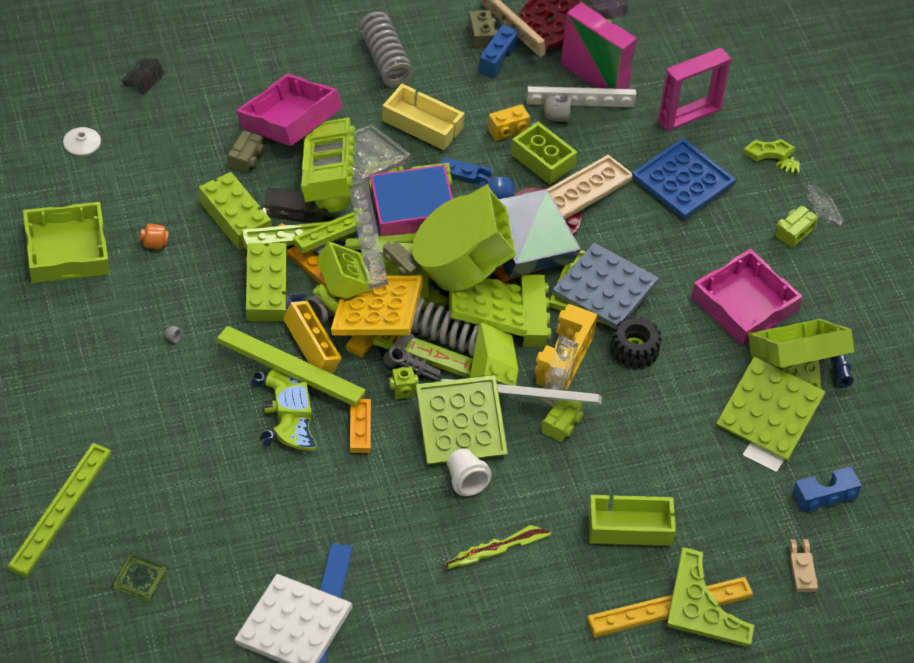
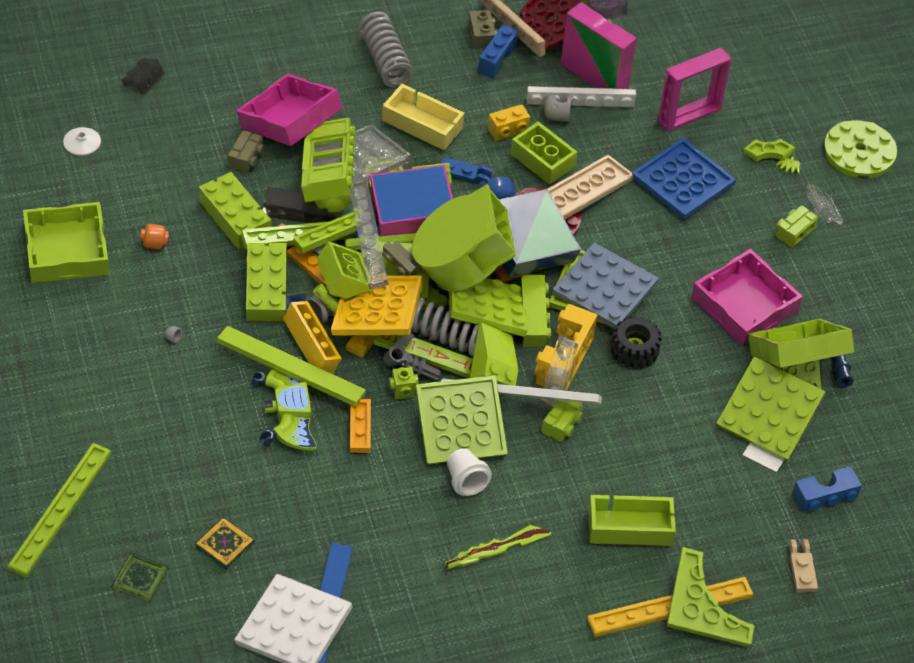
(224, 543): none -> tile
(873, 161): none -> lime plate

